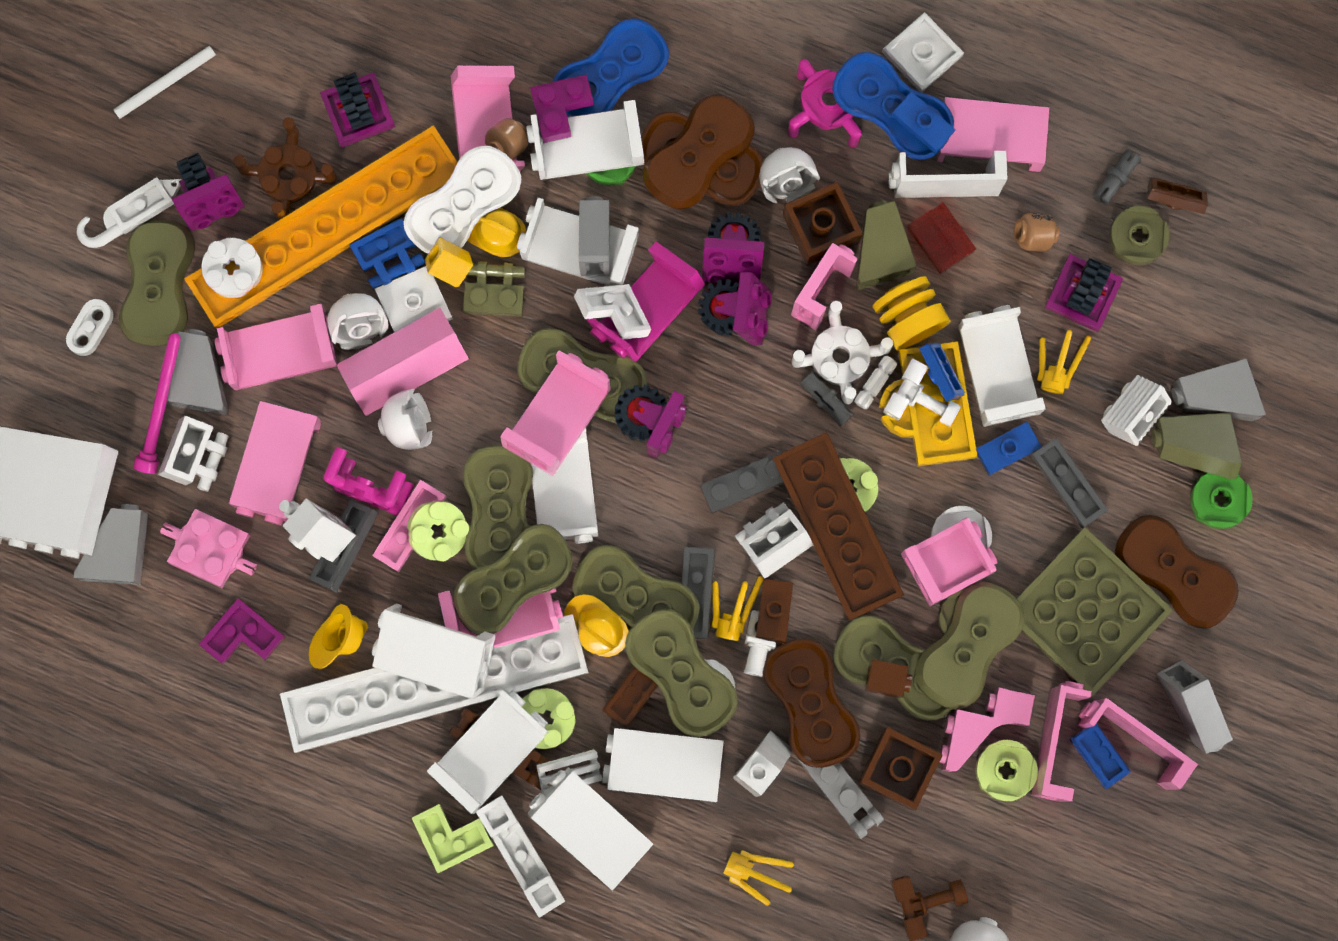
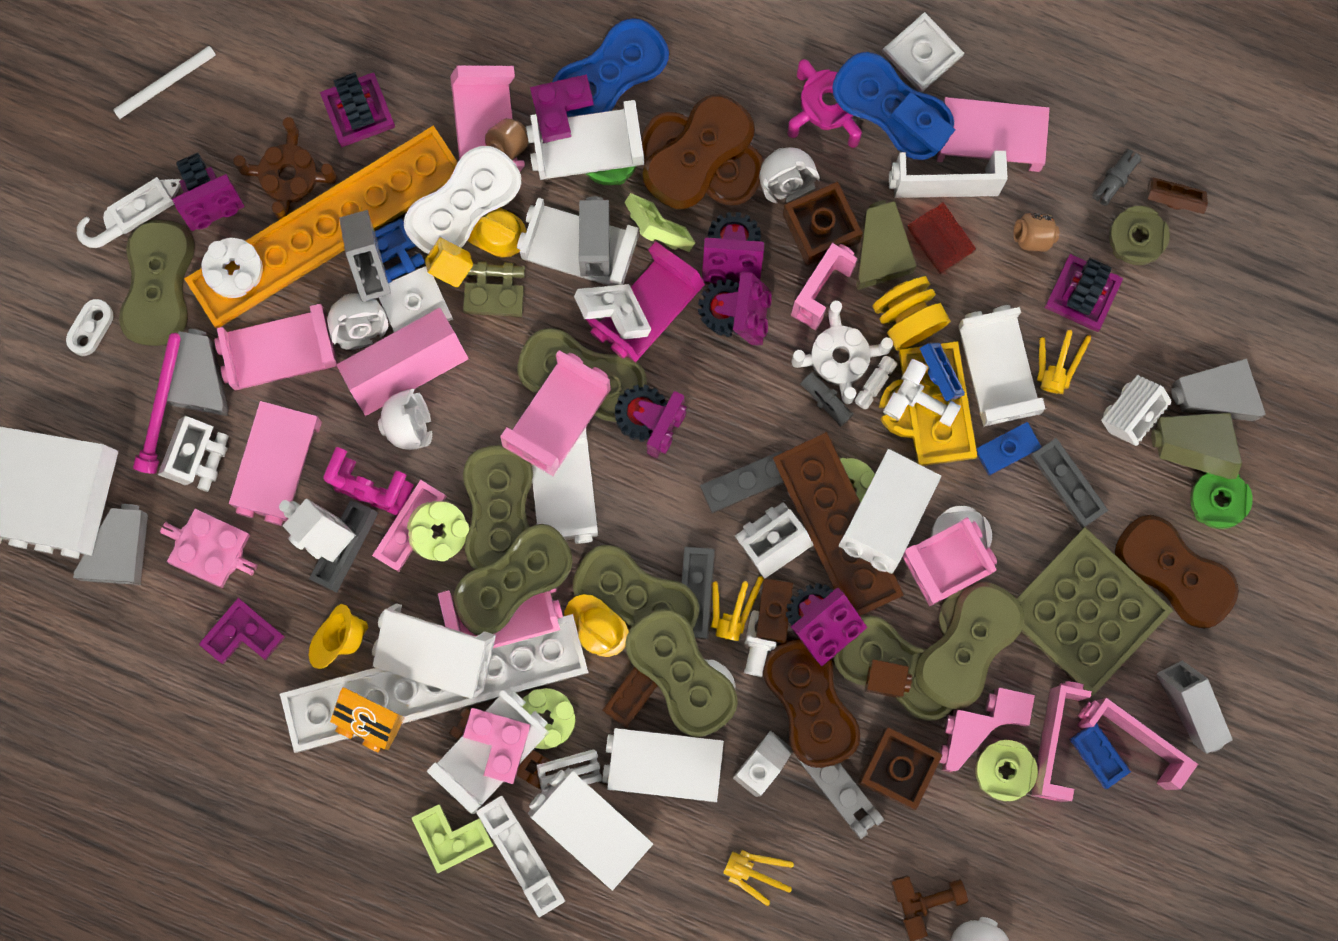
(364, 255): none -> light grey slope
(365, 719): none -> light orange slope
(505, 737): none -> bright pink plate
(654, 226): none -> yellowish green plate
(824, 621): none -> magenta plate
(890, 512): none -> white panel

